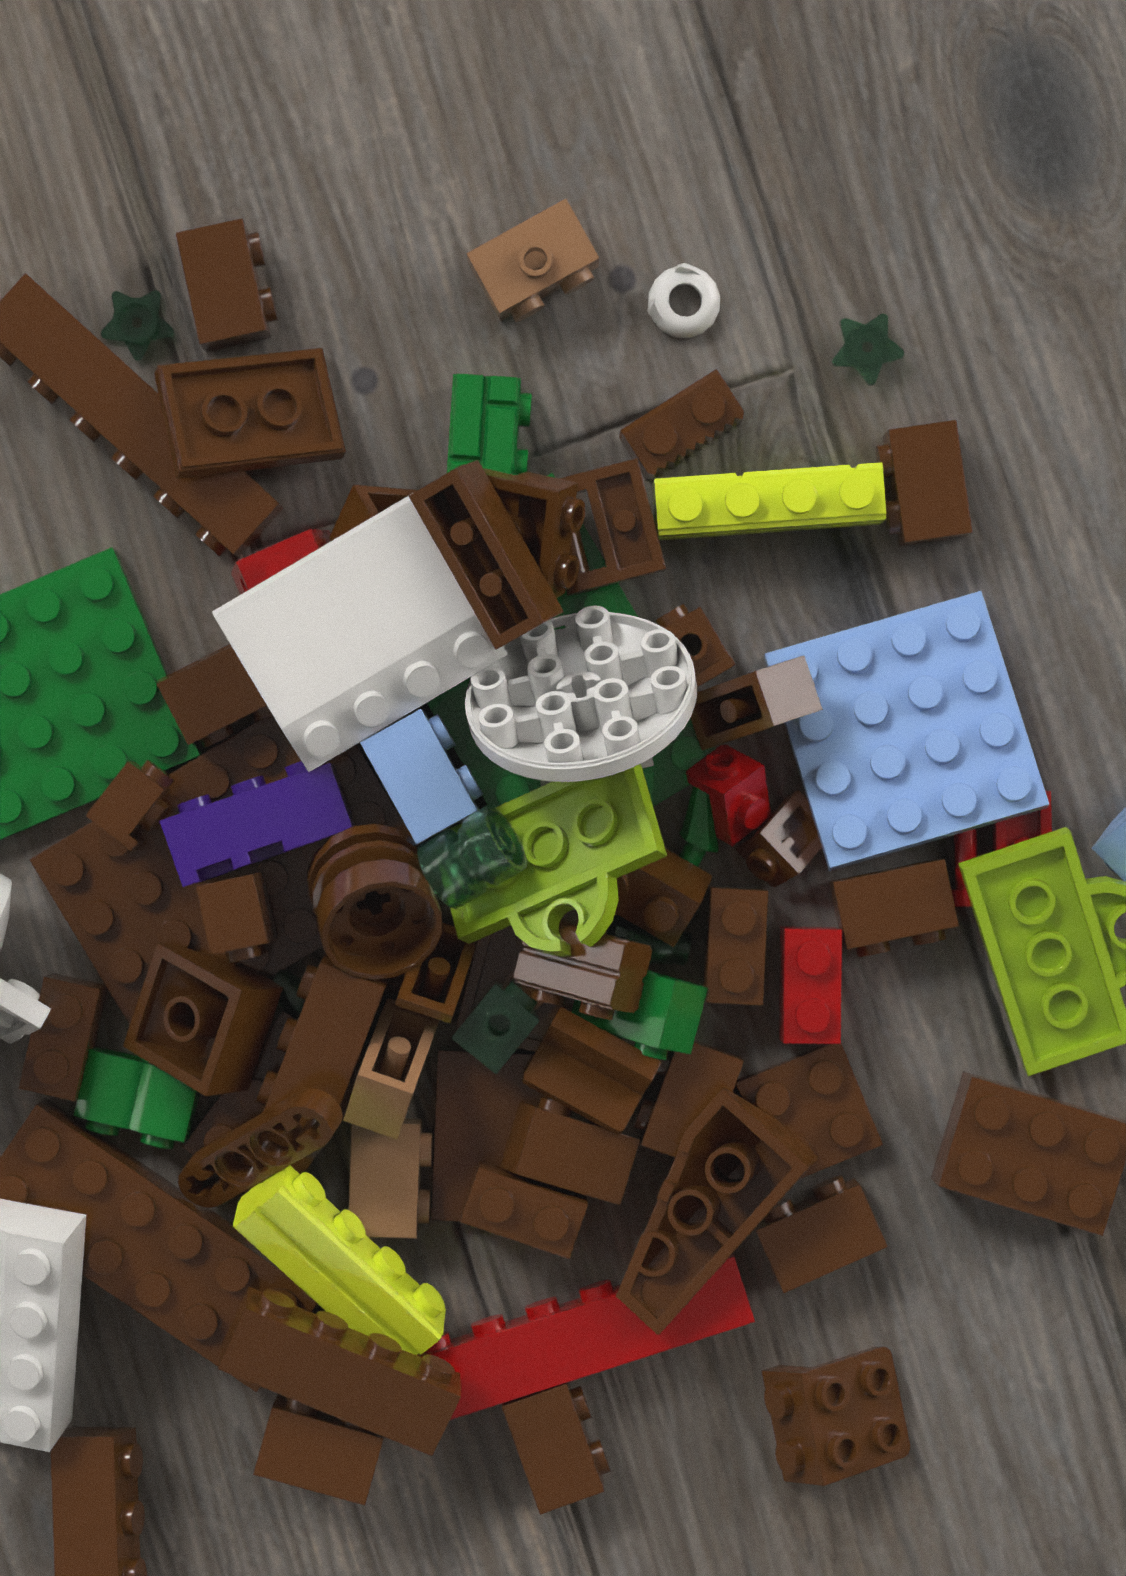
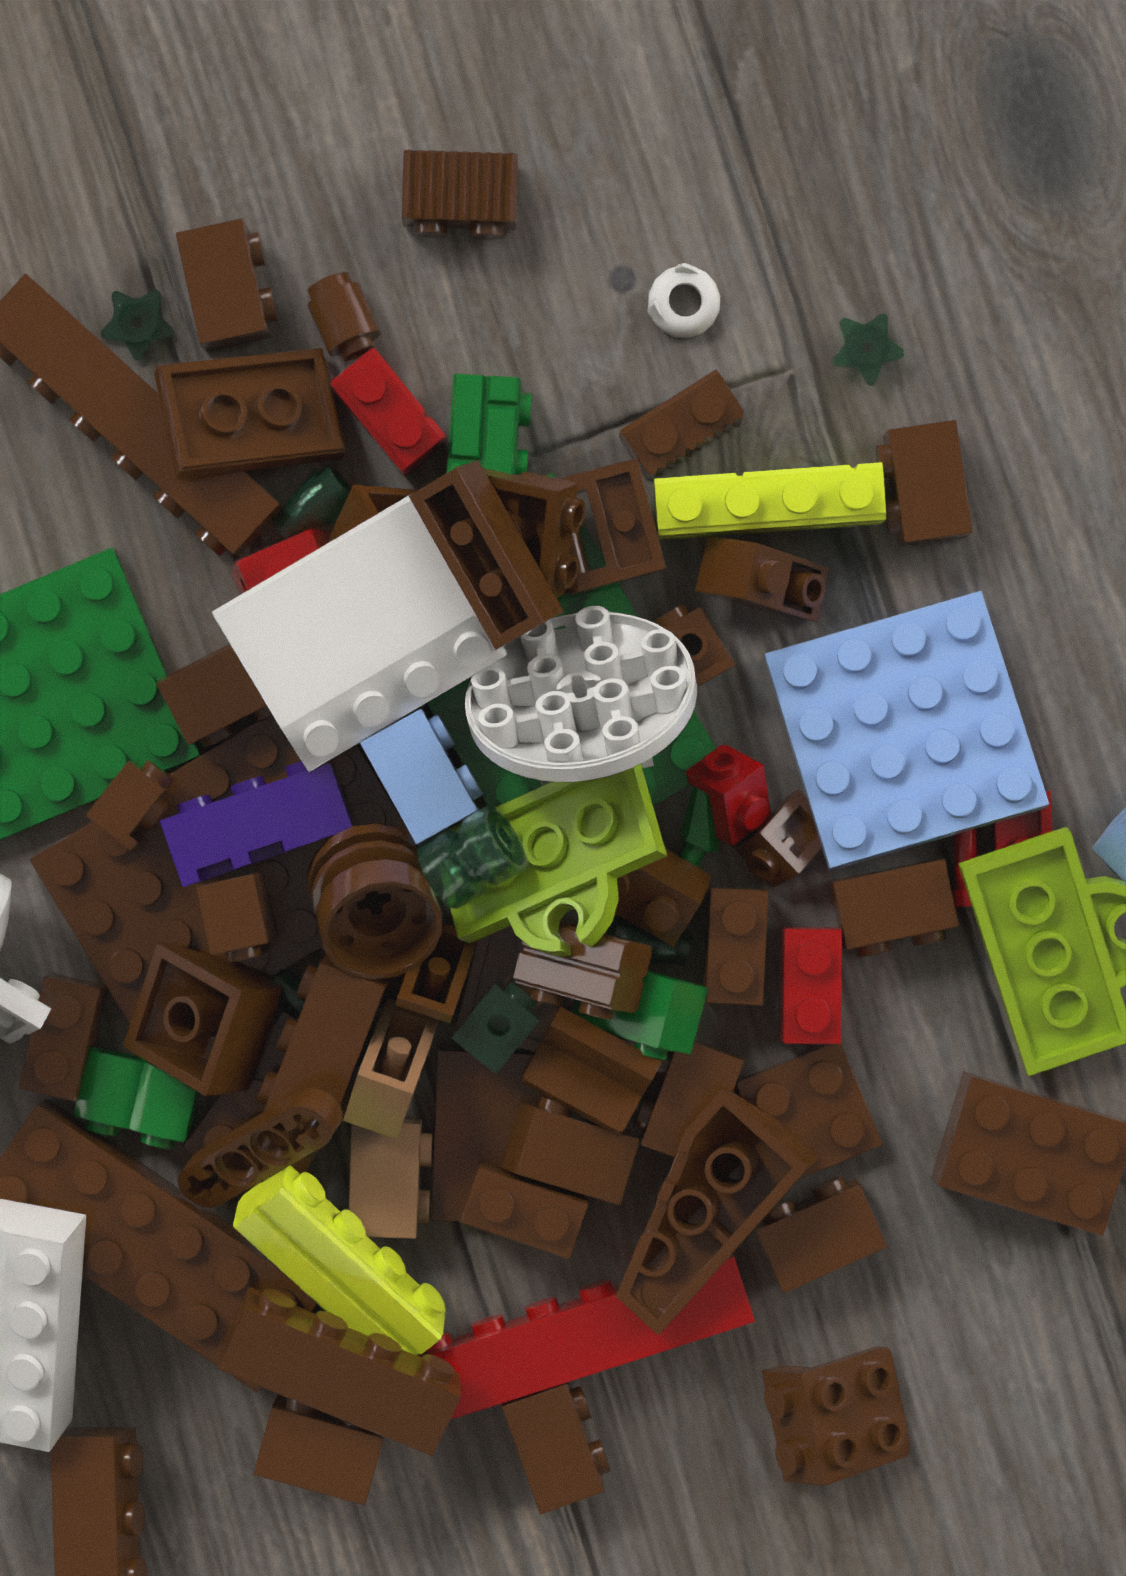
(313, 503): none -> cone
(342, 316): none -> reddish brown brick
(388, 412): none -> red brick
(459, 192): none -> reddish brown brick
(534, 262): medium nougat brick -> none
(754, 702): reddish brown brick -> none
(762, 578): none -> reddish brown slope

